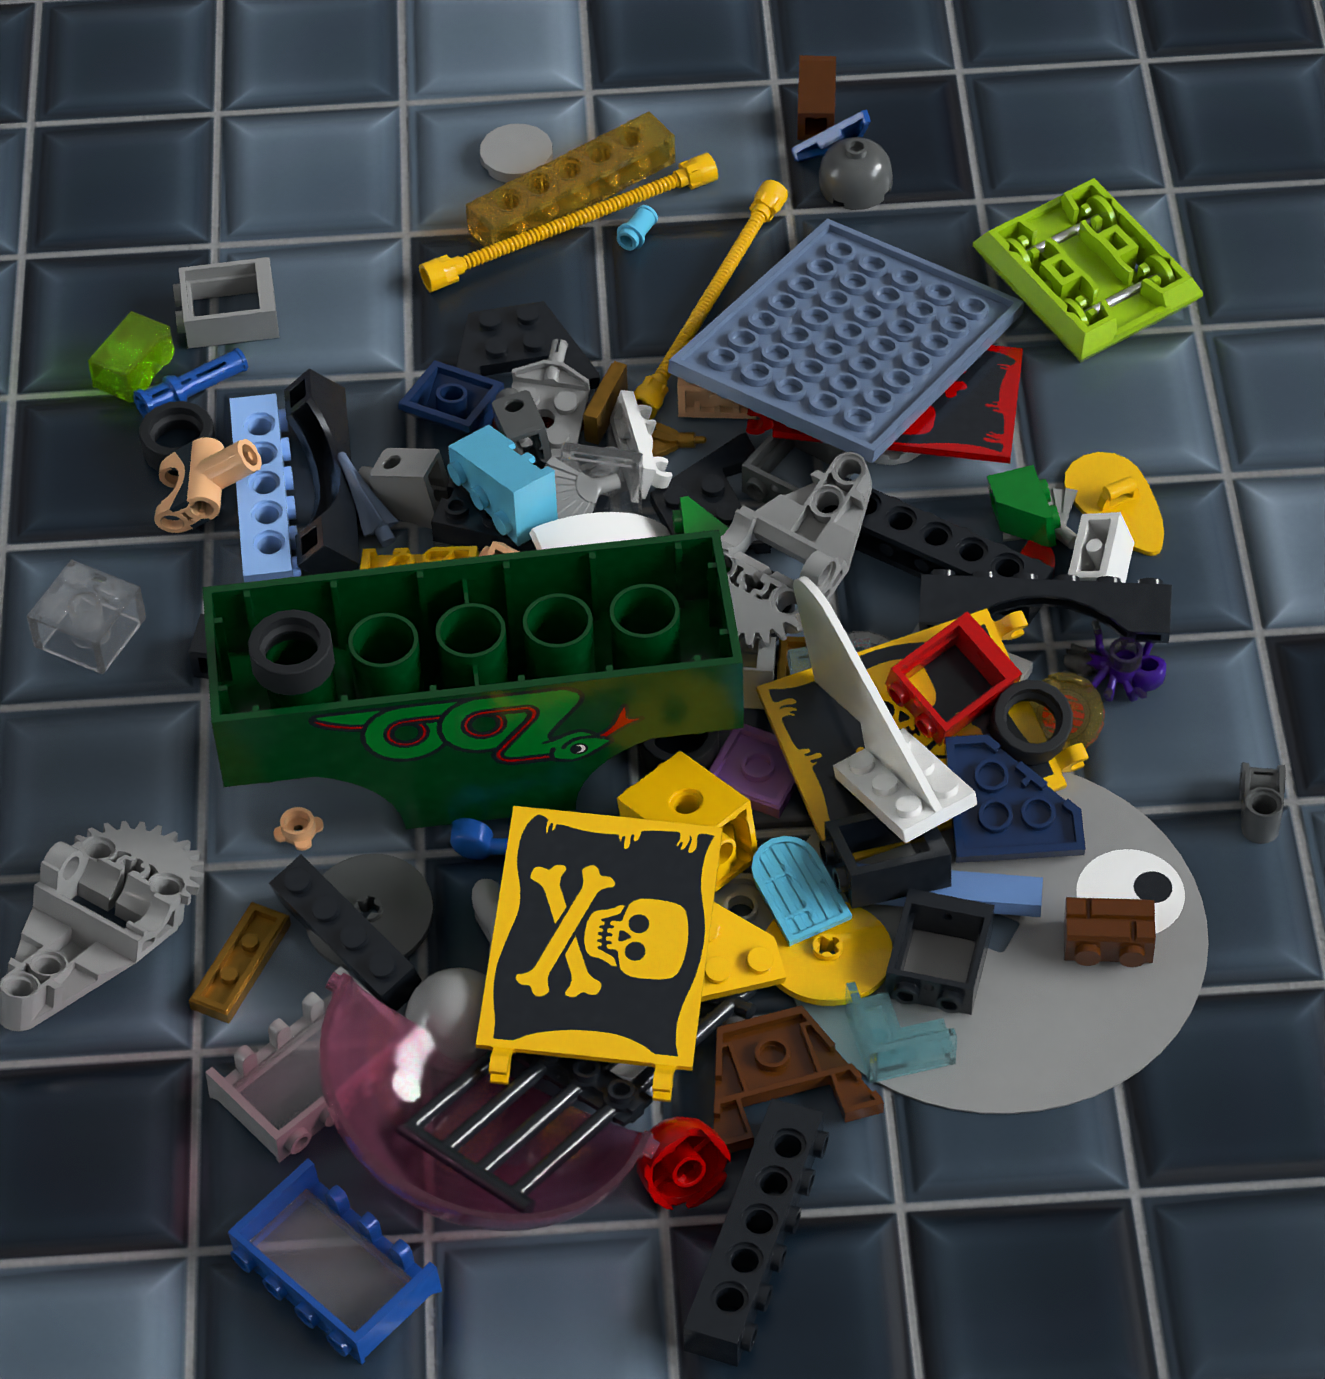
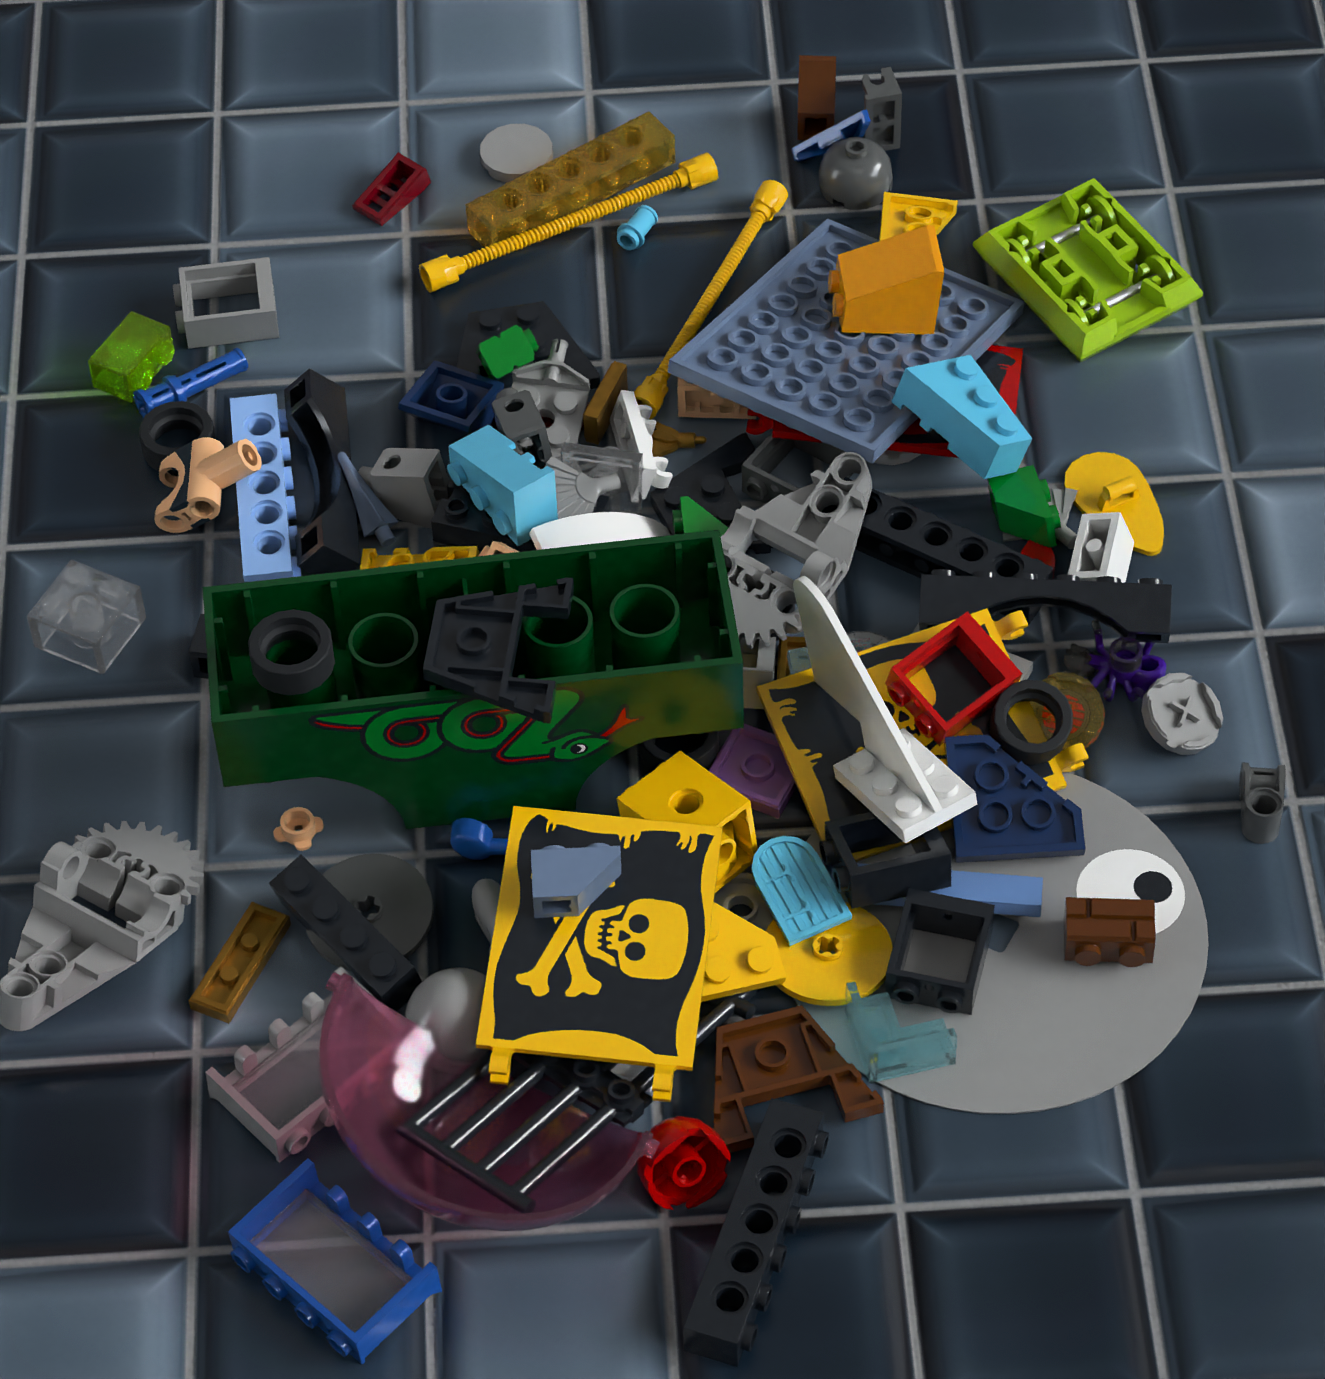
(397, 168): none -> dark red slope
(477, 643): none -> black wing
(507, 351): none -> green brick
(571, 878): none -> sand blue slope
(884, 110): none -> dark grey hinge
(889, 285): none -> light orange slope
(909, 212): none -> yellow wing
(967, 412): none -> medium azure wedge
(1181, 714): none -> light grey tile

